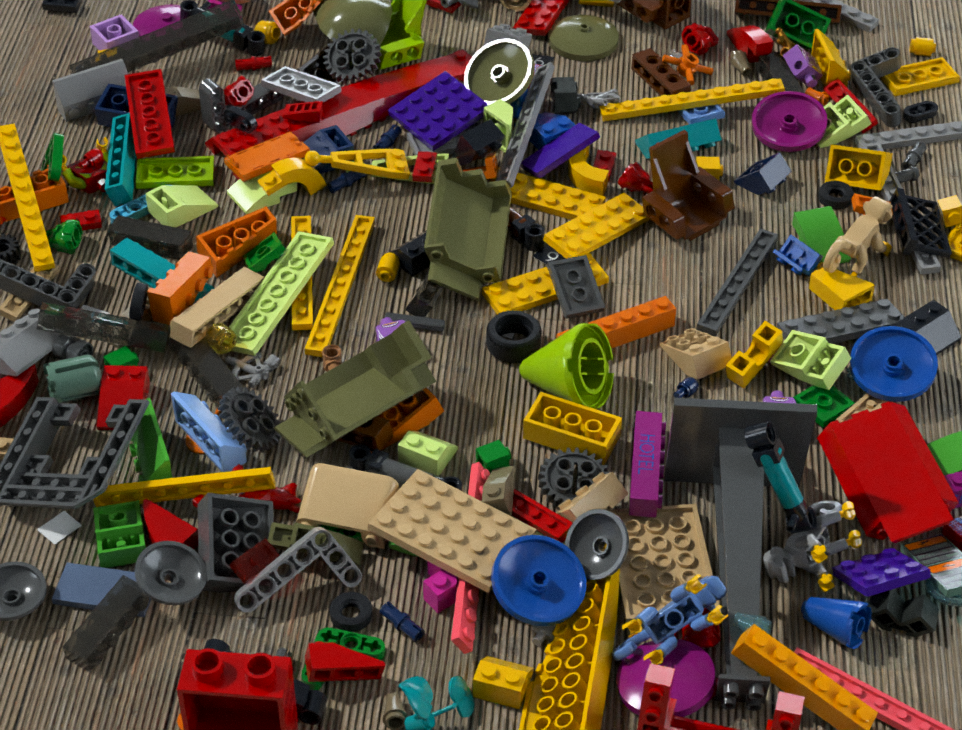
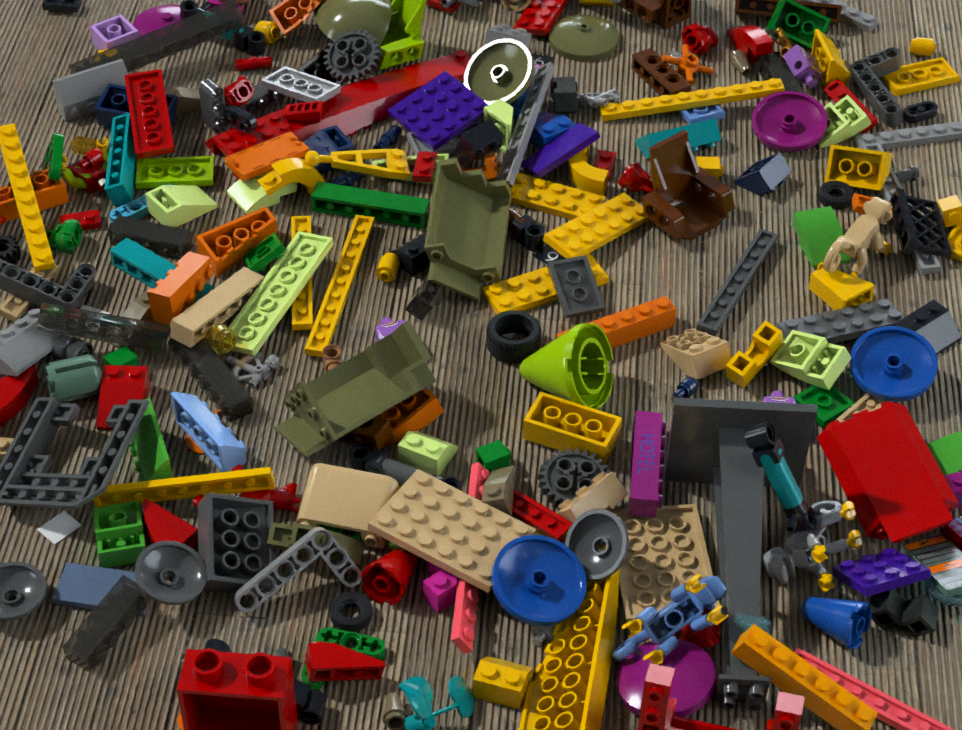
(82, 144): none -> clear yellow plate
(138, 301): black tyre -> none
(254, 560): clear red plate -> none
(258, 419): dark grey gear -> none
(382, 205): none -> green brick
(389, 576): none -> red cone
(402, 621): dark blue pin -> none
(419, 322): dark grey axle -> none
(798, 255): blue bracket -> none
(822, 97): orange pin -> none
(914, 156): dark grey pin -> none

